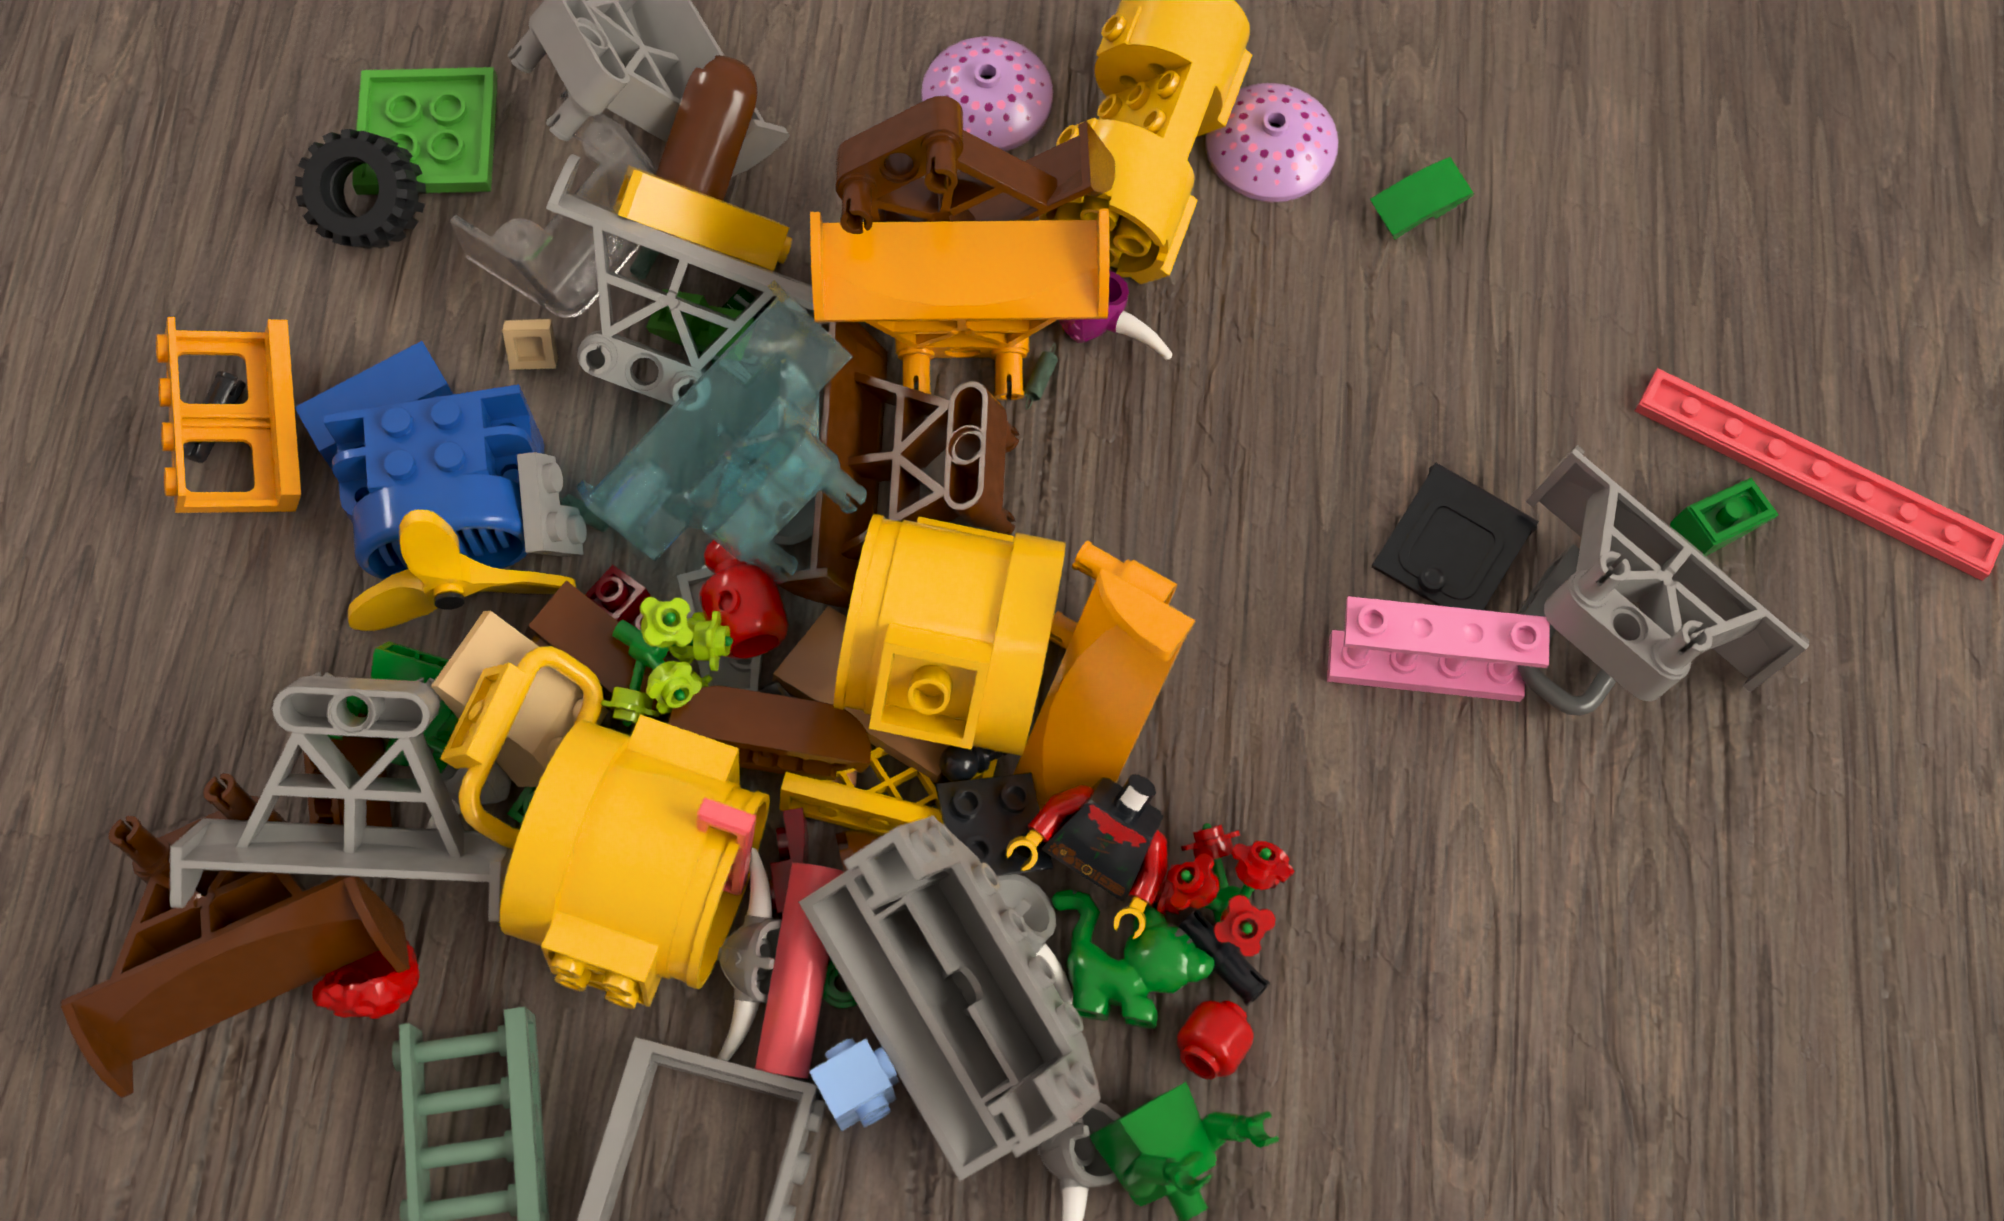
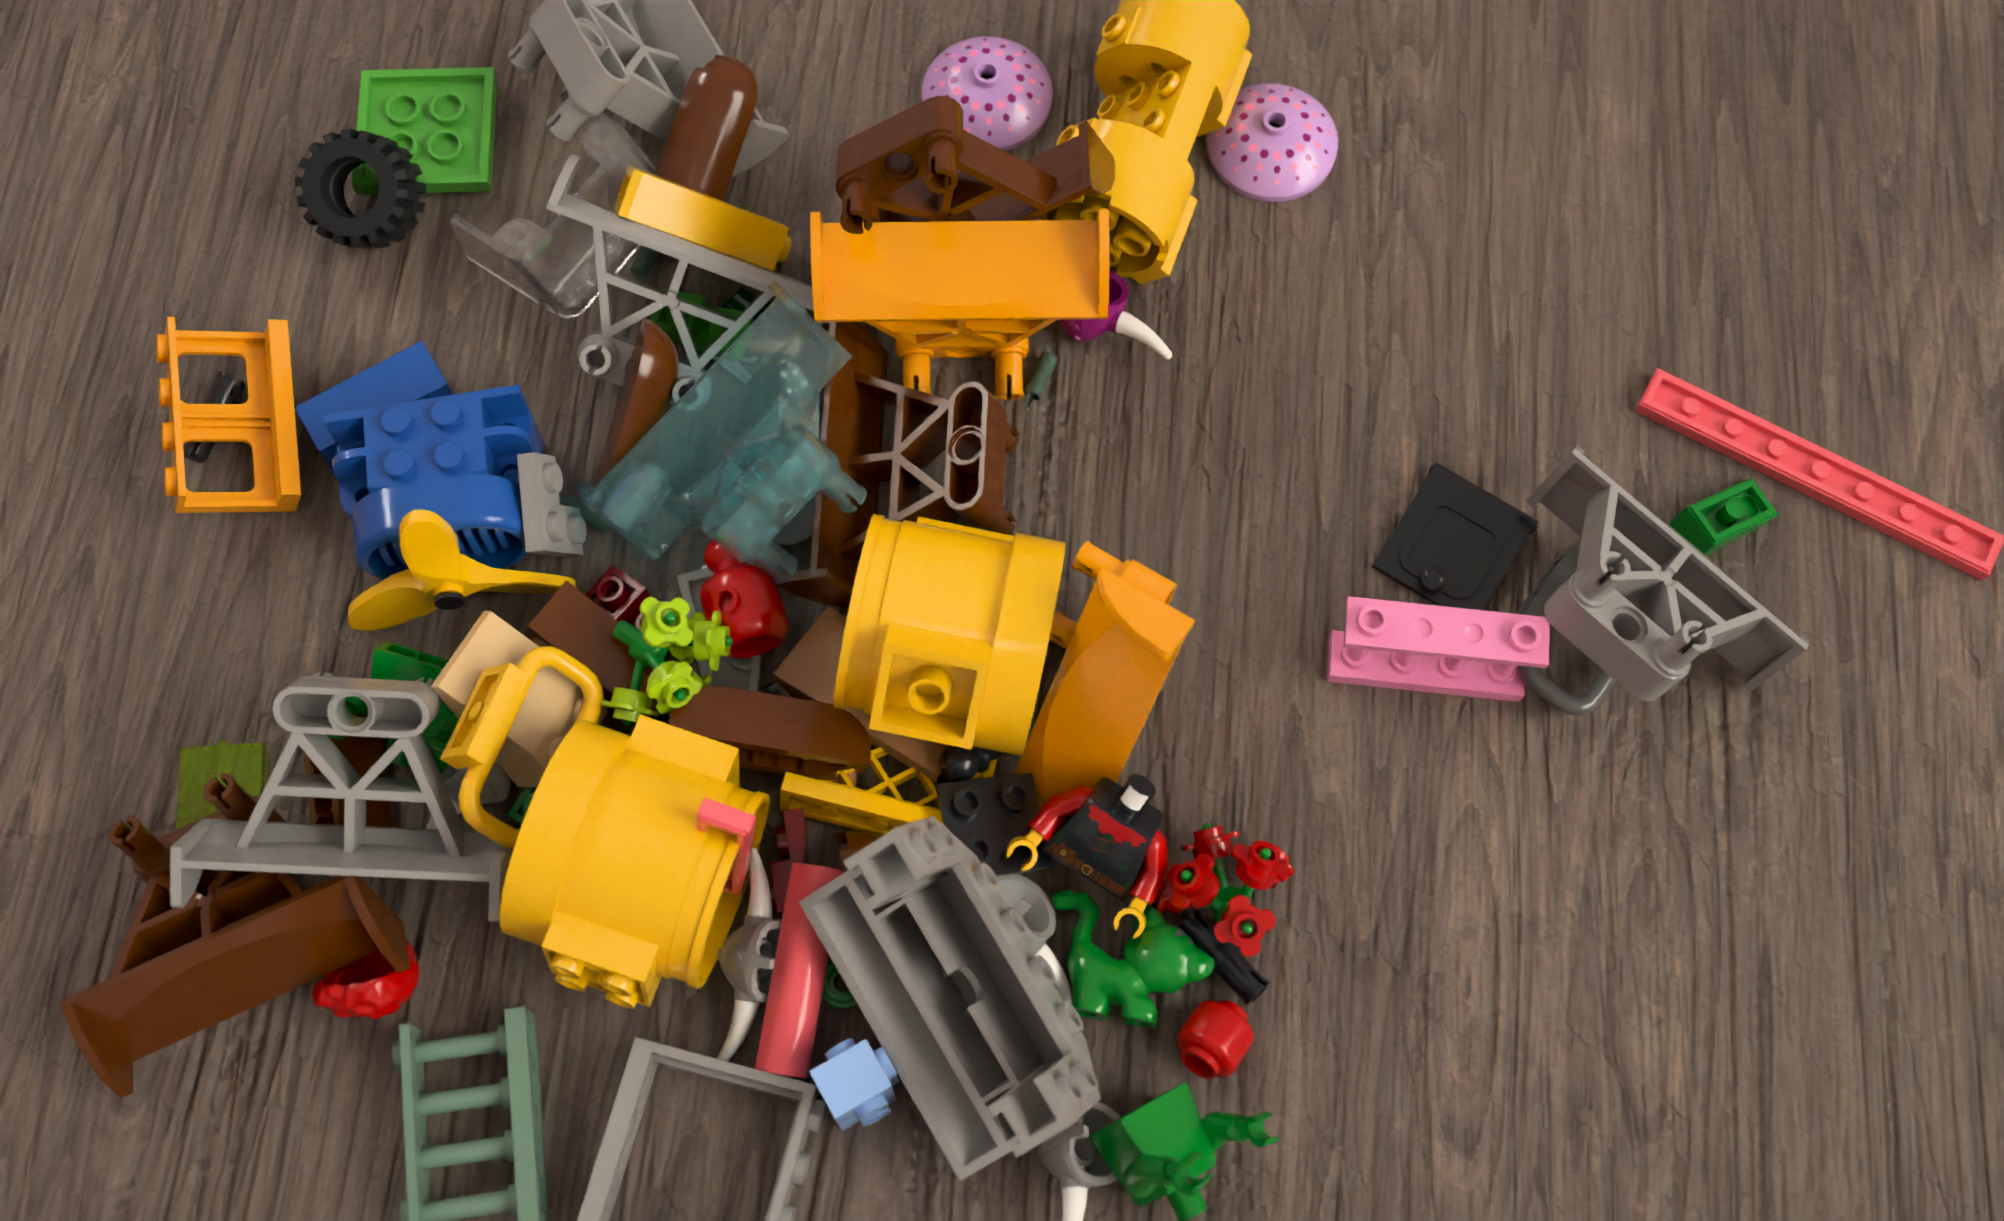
(203, 763): none -> clear neon green piece
(530, 344): tan tile -> none
(643, 396): none -> reddish brown brick
(1421, 196): green slope -> none

